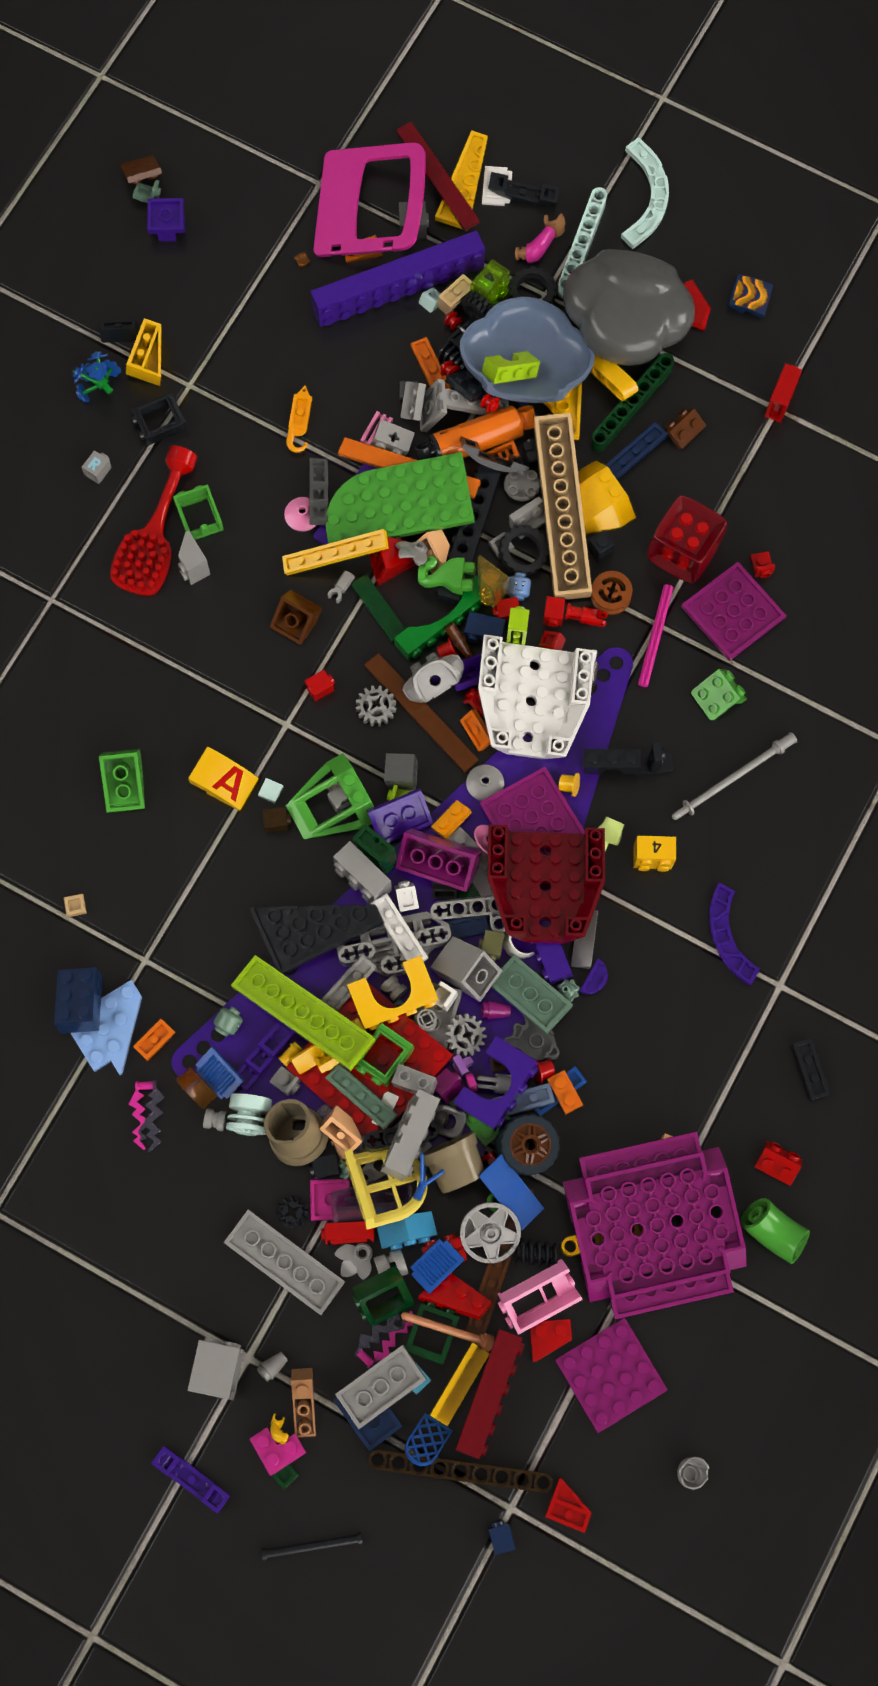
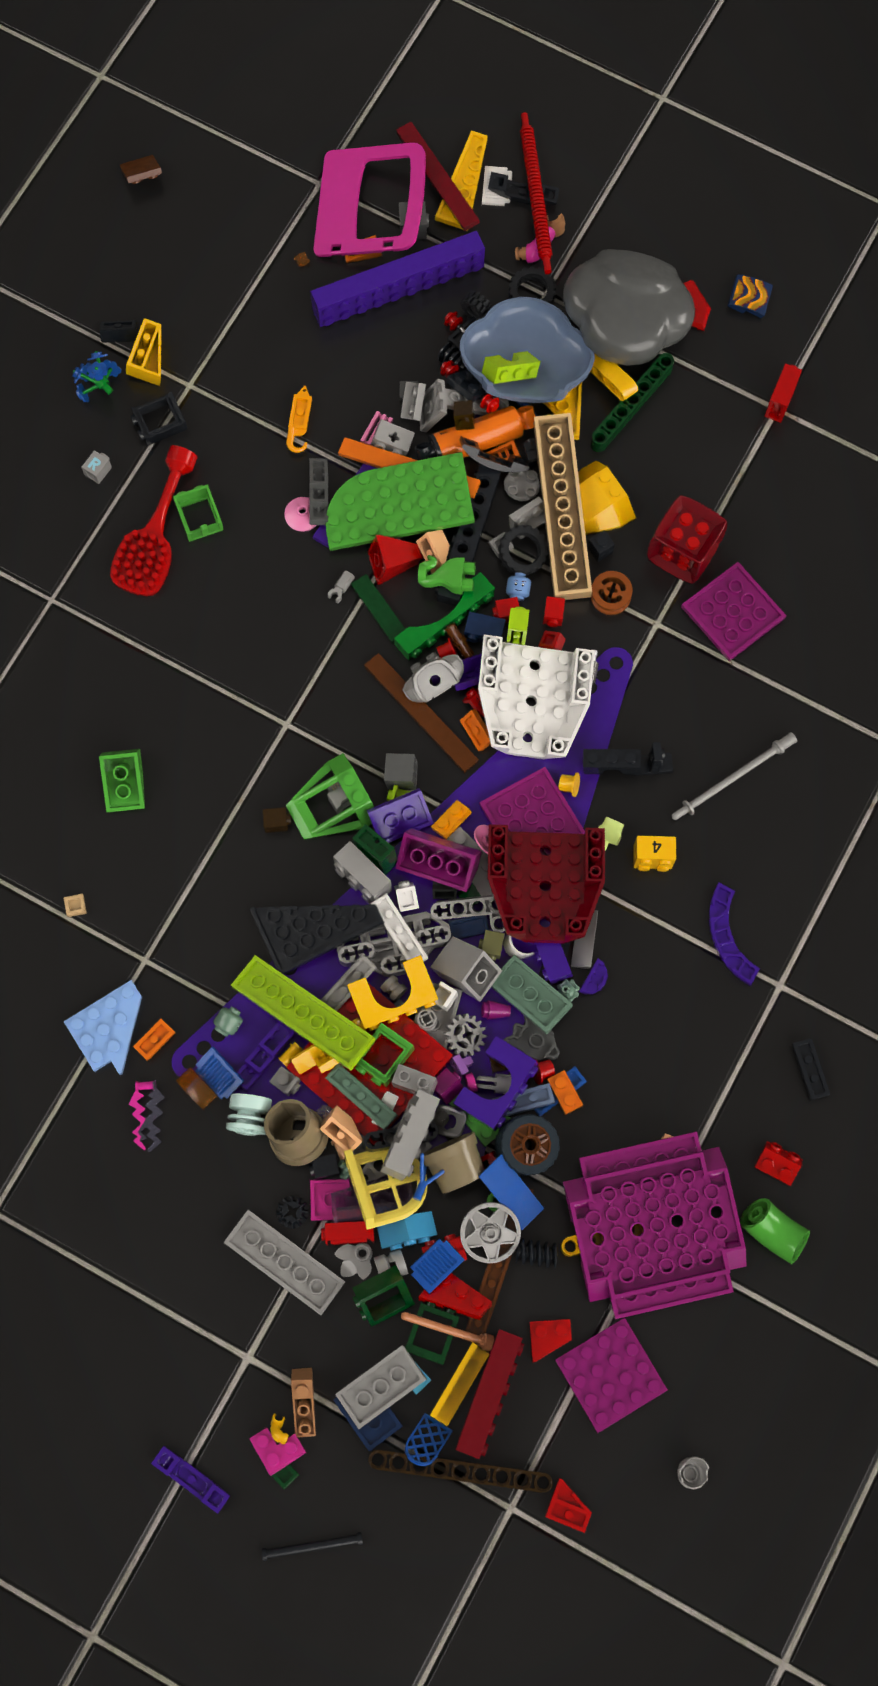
(78, 1000): dark blue brick -> none
(144, 192): sand green bracket -> none
(166, 218): dark purple panel -> none
(192, 560): light grey slope -> none
(215, 1119): light grey wheel -> none
(216, 1368): light grey container -> none
(223, 778): yellow slope -> none
(270, 790): light aqua tile -> none
(272, 1366): light grey cone -> none
(295, 616): reddish brown slope -> none
(320, 685): red brick -> none
(335, 552): yellow plate -> none
(376, 1329): piece -> none
(382, 711): light grey gear -> none
(415, 550): light grey plate -> none
(428, 361): orange tile -> none
(429, 299): light aqua slope -> none
(454, 294): tan panel -> none
(464, 415): none -> dark brown brick
(481, 790): light grey dish -> none
(491, 582): clear yellow slope -> none
(492, 282): clear neon green brick -> none
(501, 1537): dark blue brick -> none
(536, 193): none -> red hose
(564, 1288): bright pink door -> none
(584, 235): light aqua beam -> none
(586, 615): red piece -> none
(636, 450): dark blue plate -> none
(655, 635): dark pink axle -> none
(659, 193): light aqua plate -> none
(684, 427): reddish brown bracket -> none
(718, 693): bright green bracket -> none
(762, 564): red bracket -> none

